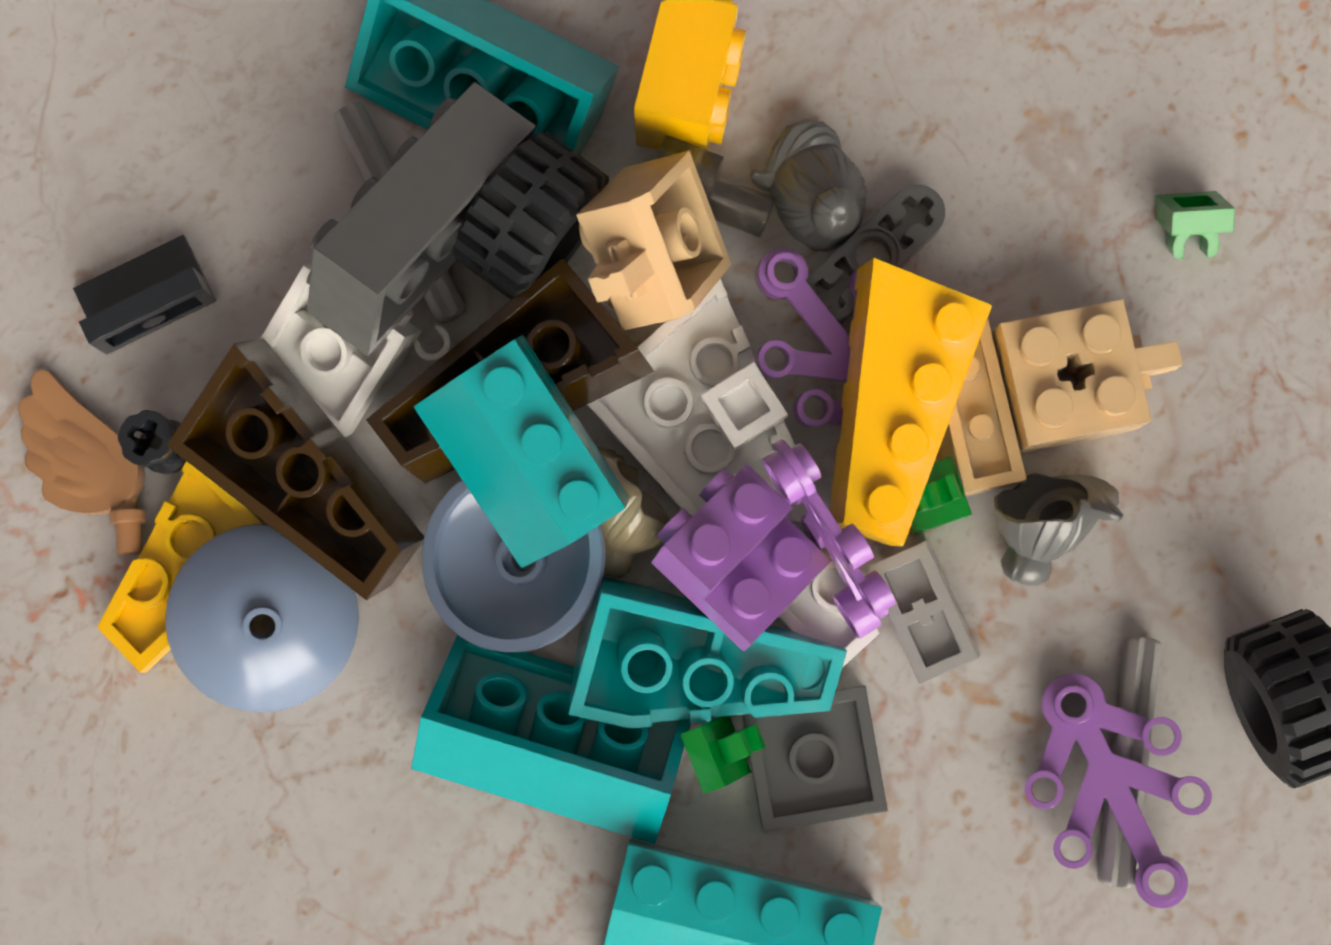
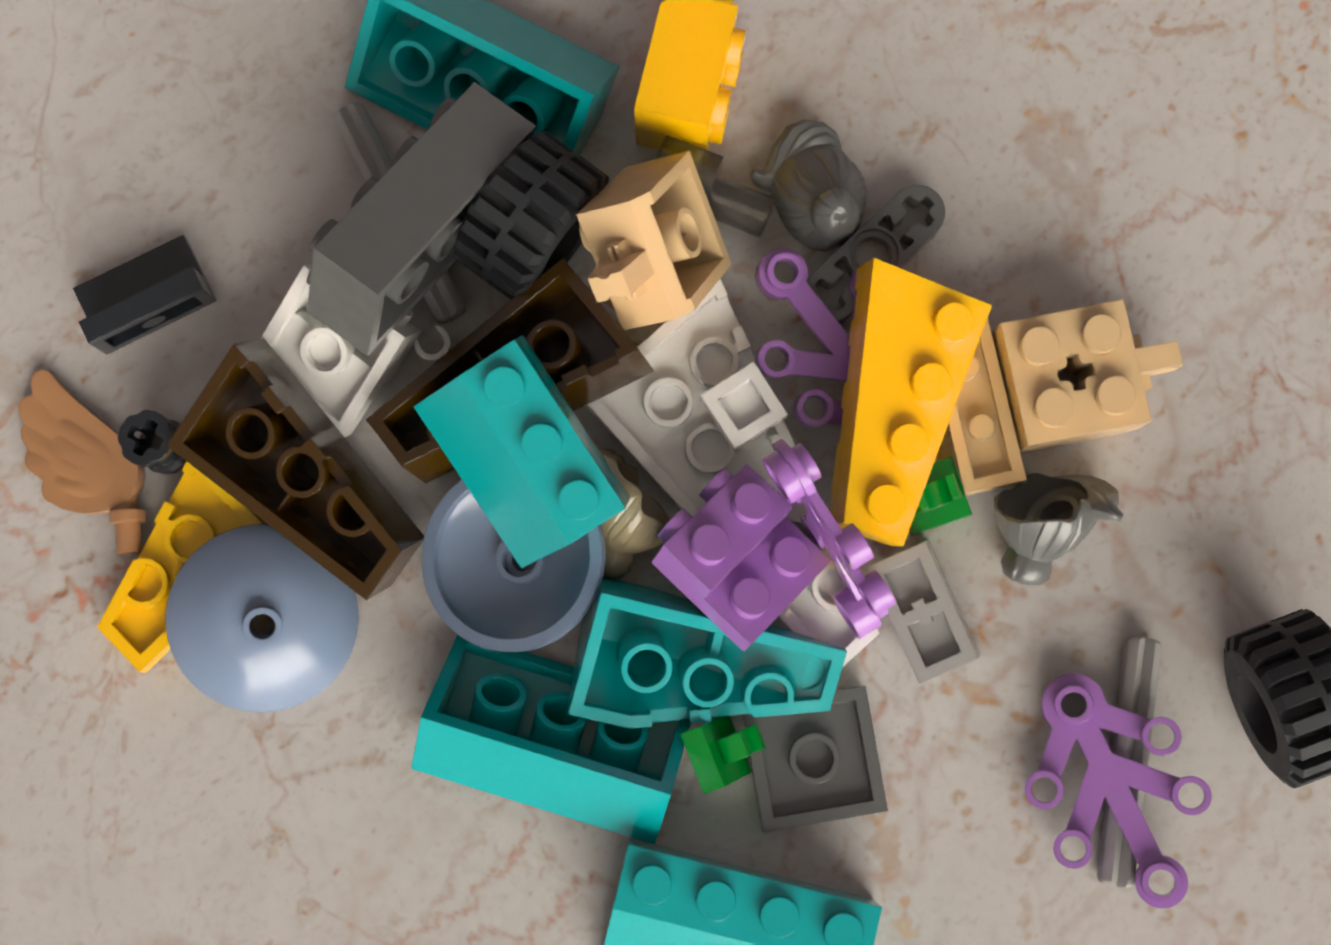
(1192, 215): tile -> none

